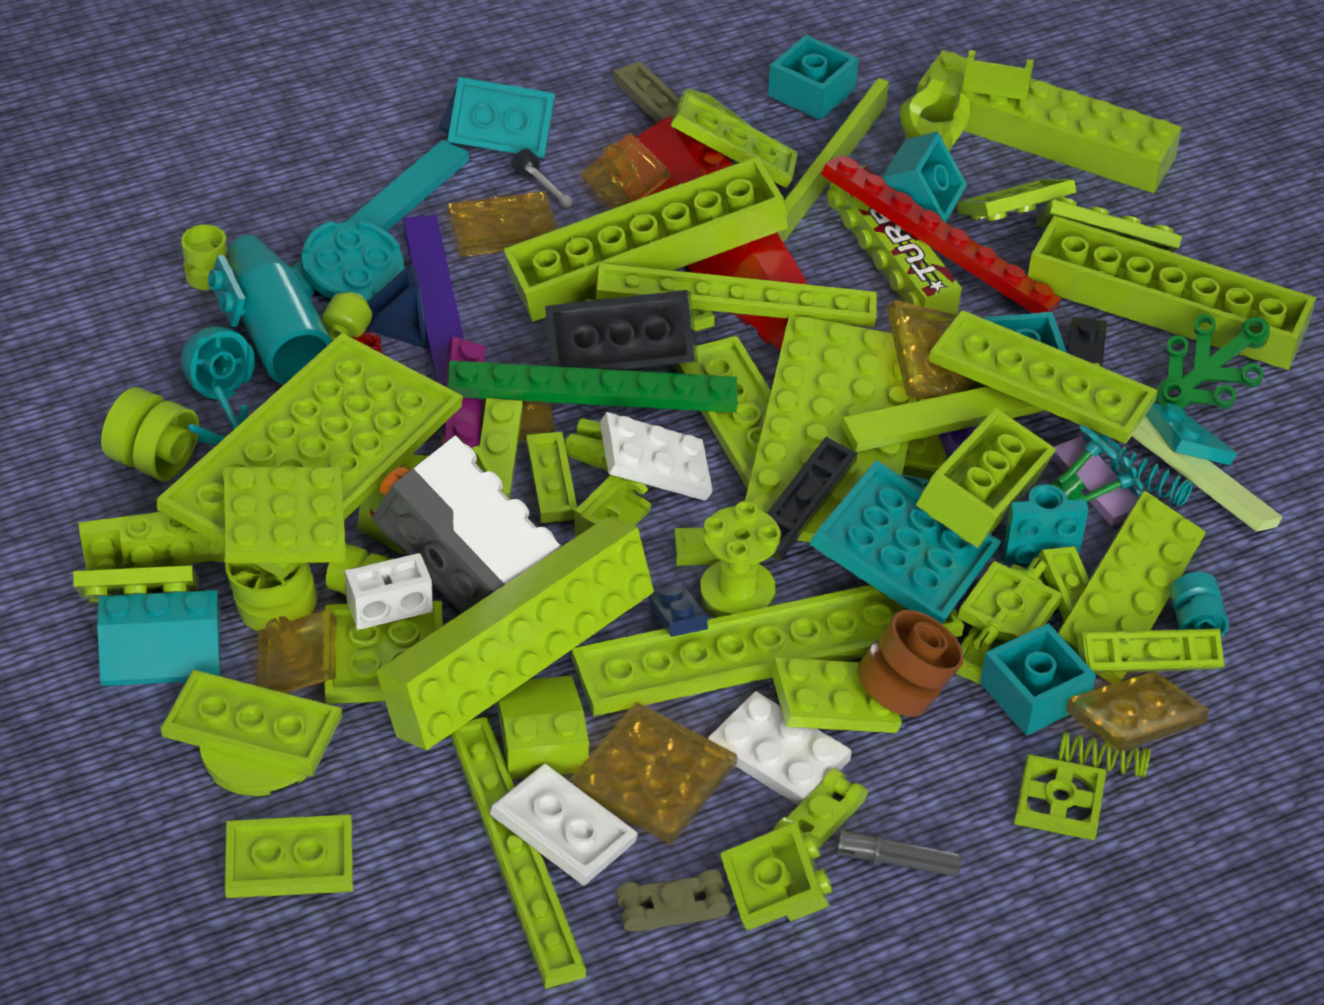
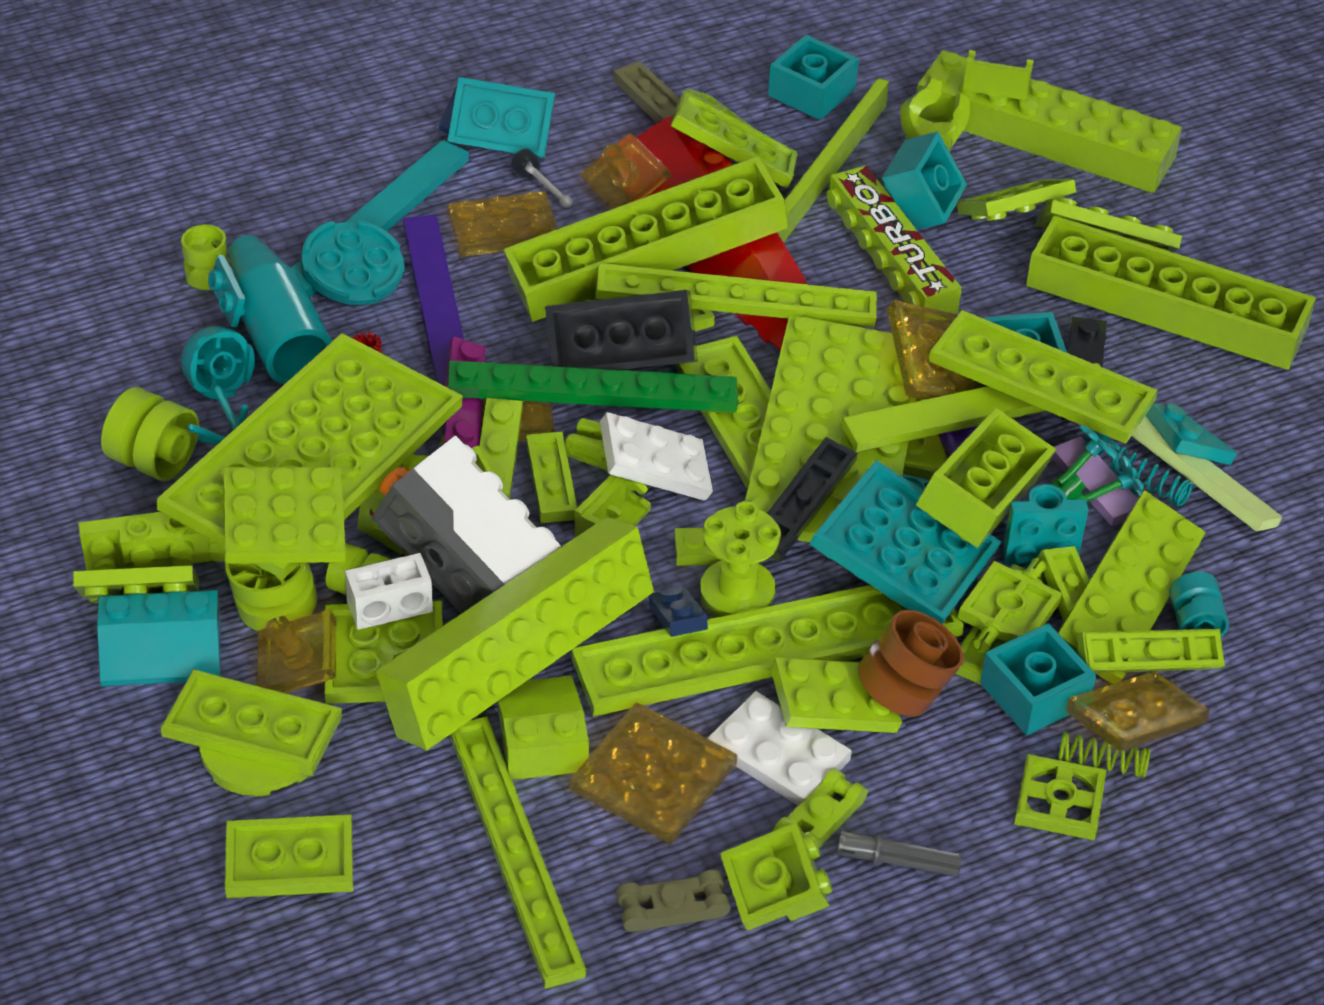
(346, 314): lime head -> none
(399, 309): dark blue slope -> none
(564, 824): white tile -> none
(940, 236): red plate -> none
(1210, 367): green plant -> none

